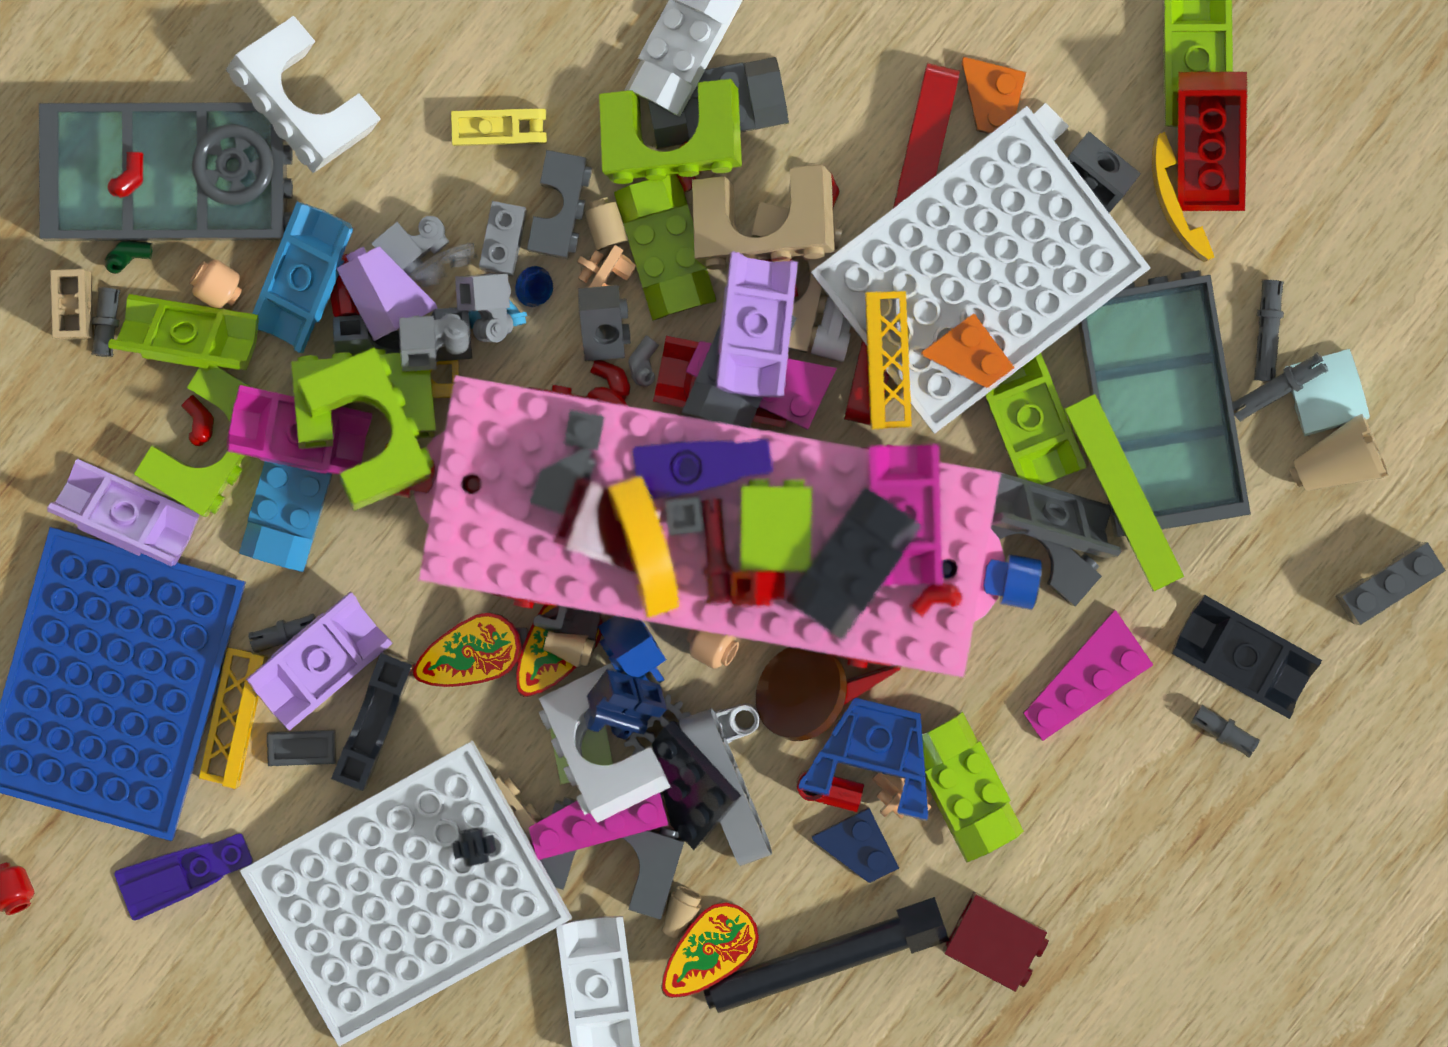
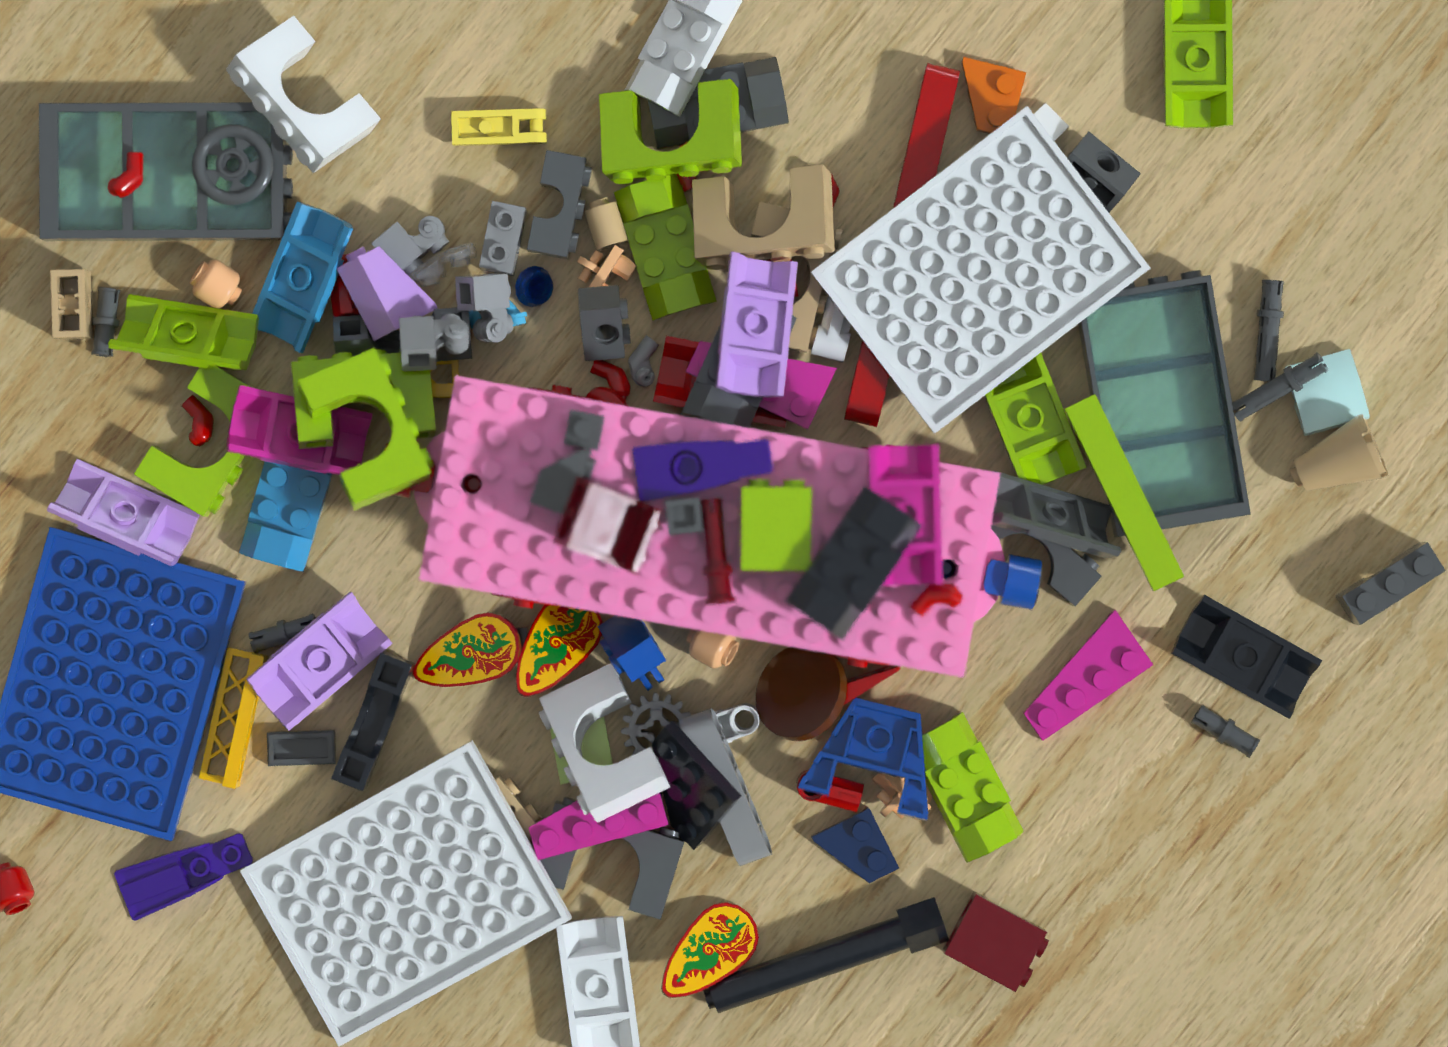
(125, 252): dark green arm -> none
(473, 846): black gear -> none
(570, 621): dark grey slope -> none
(570, 647): tan cone -> none
(623, 704): dark blue hips -> none
(646, 545): yellow slope -> none
(681, 910): tan cone -> none
(757, 587): red brick -> none
(875, 359): yellow fence -> none
(970, 353): orange wing -> none
(1162, 159): yellow slope -> none
(1212, 141): red slope -> none

